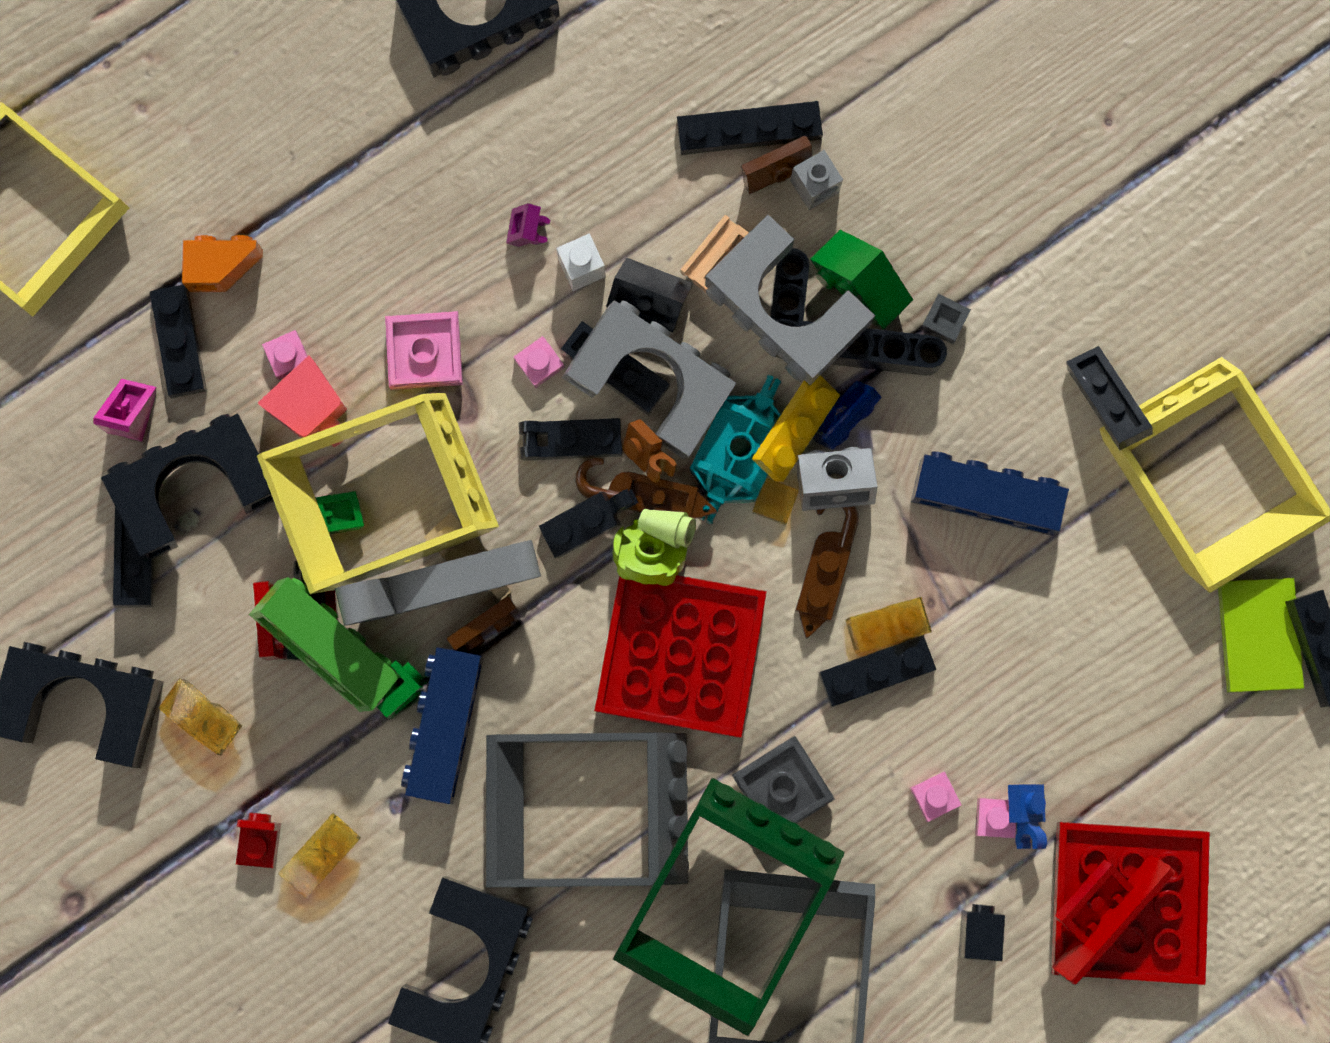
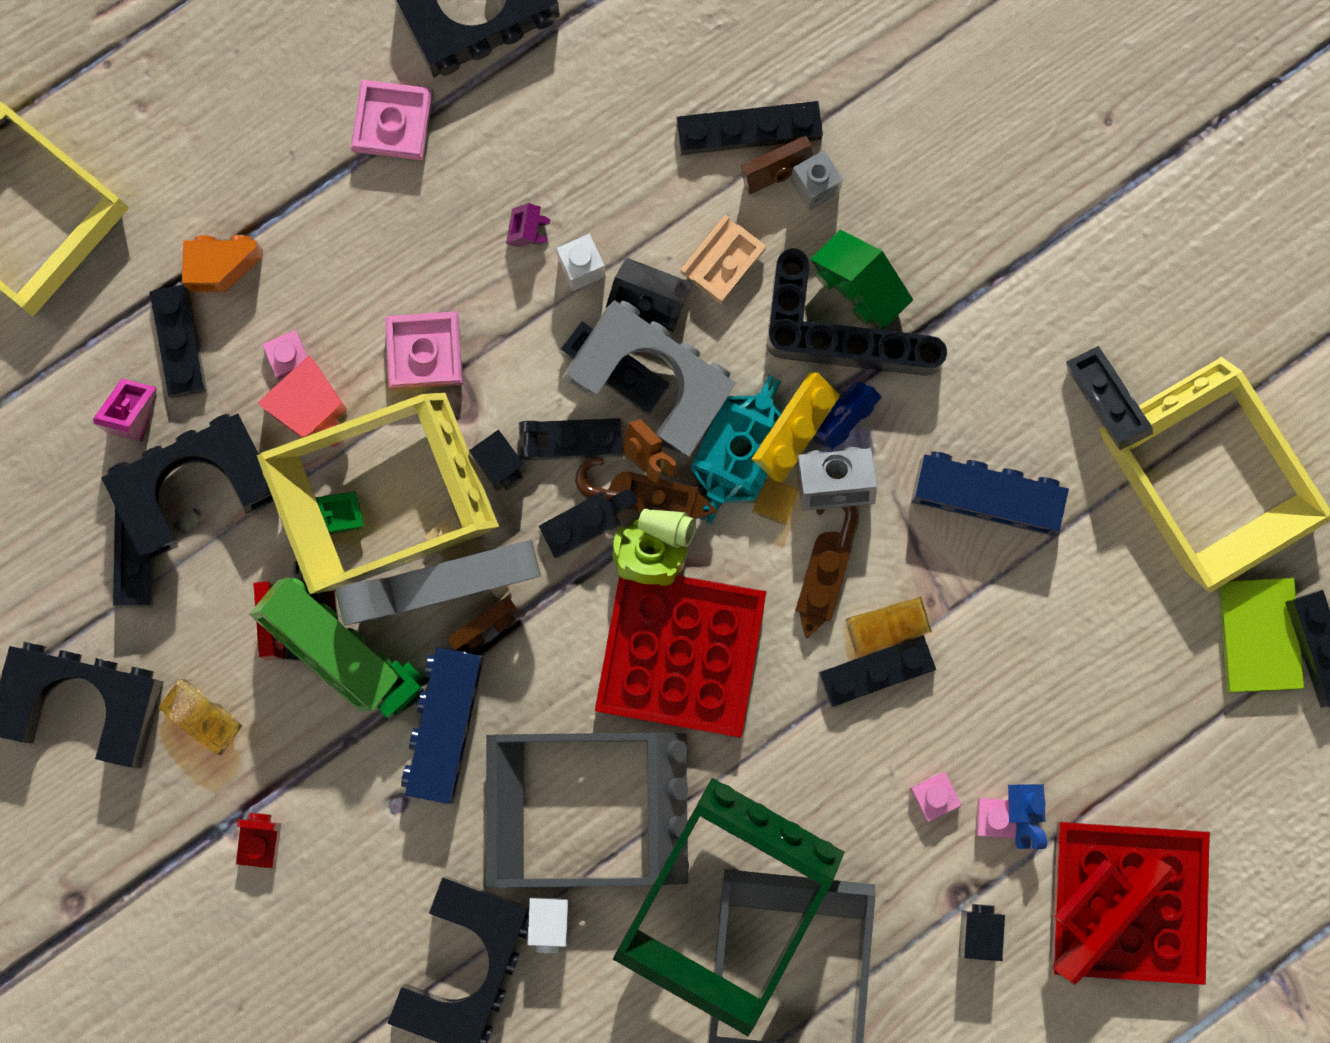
(319, 855): clear yellow slope -> none
(392, 120): none -> bright pink plate
(498, 461): none -> black brick
(539, 362): bright pink plate -> none
(548, 923): none -> white brick
(785, 782): flat silver plate -> none
(805, 348): light grey arch -> none
(945, 318): dark grey plate -> none

